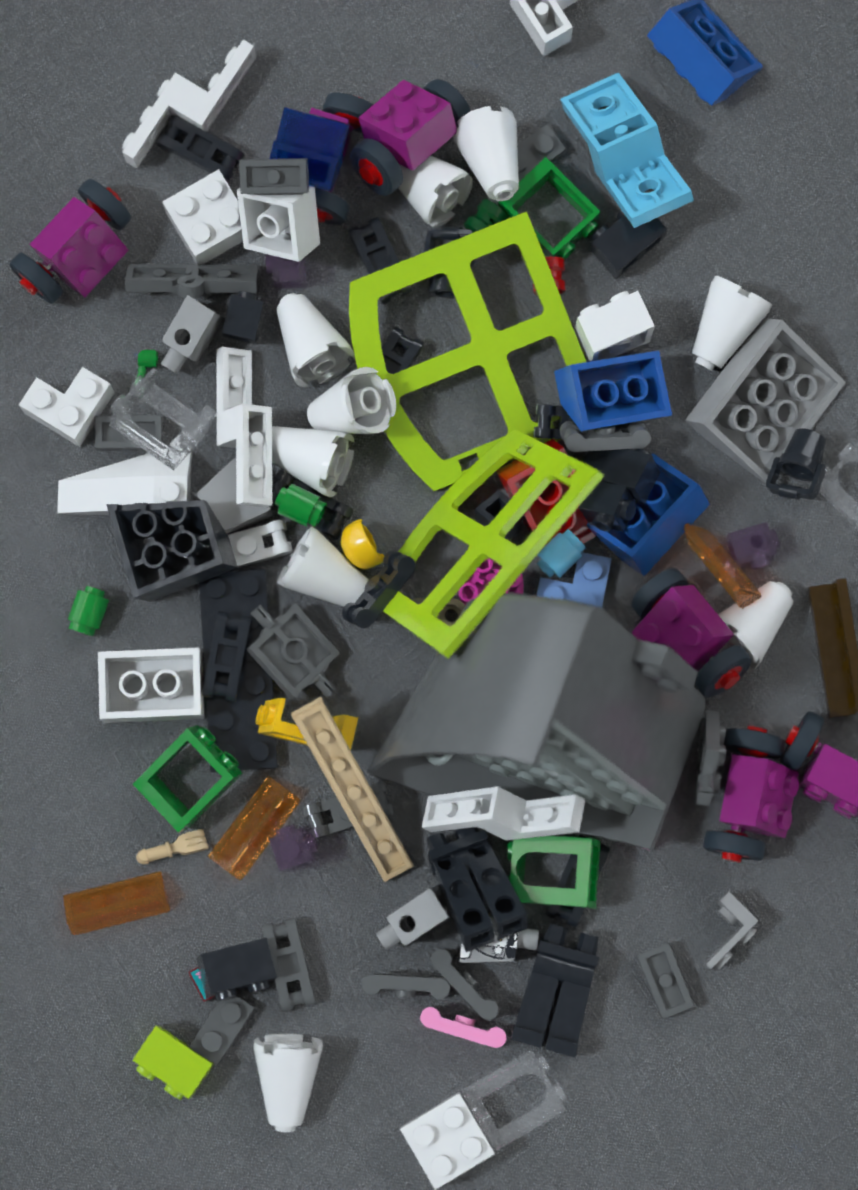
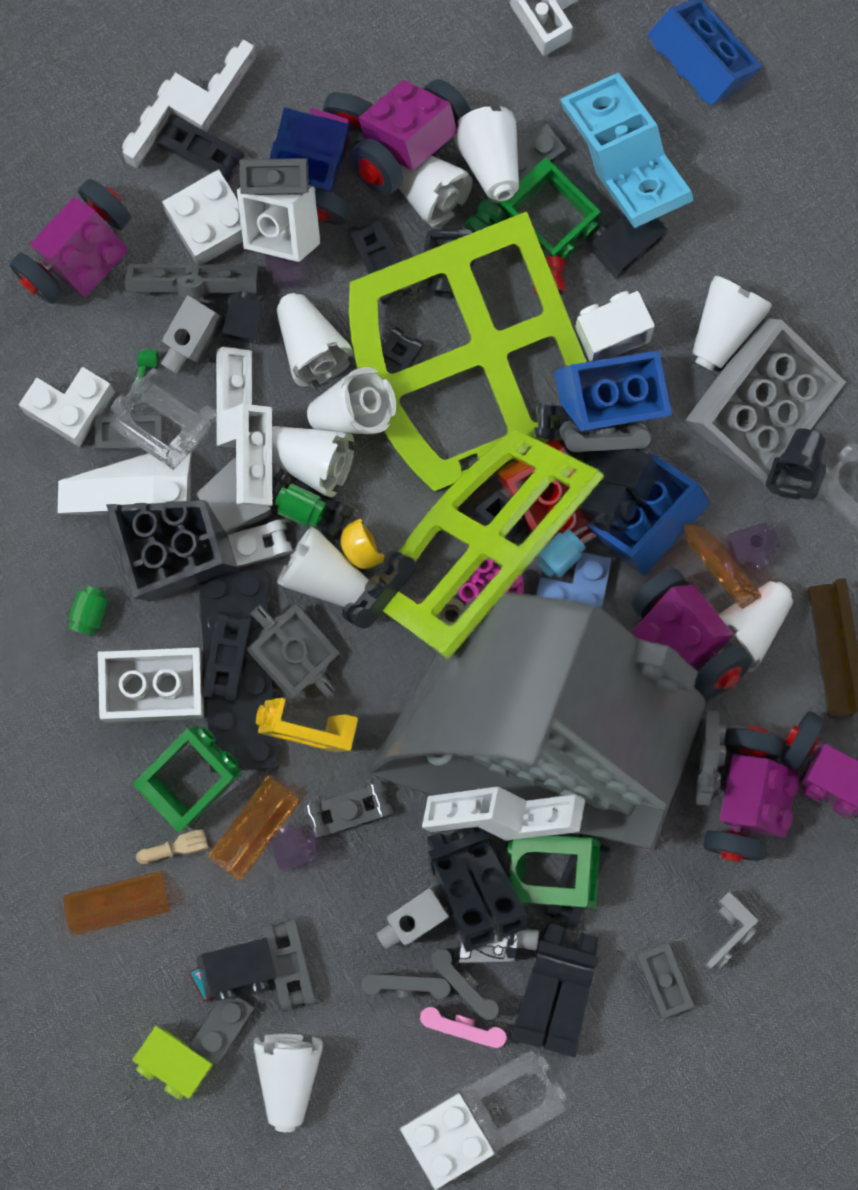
(352, 789): tan tile -> none

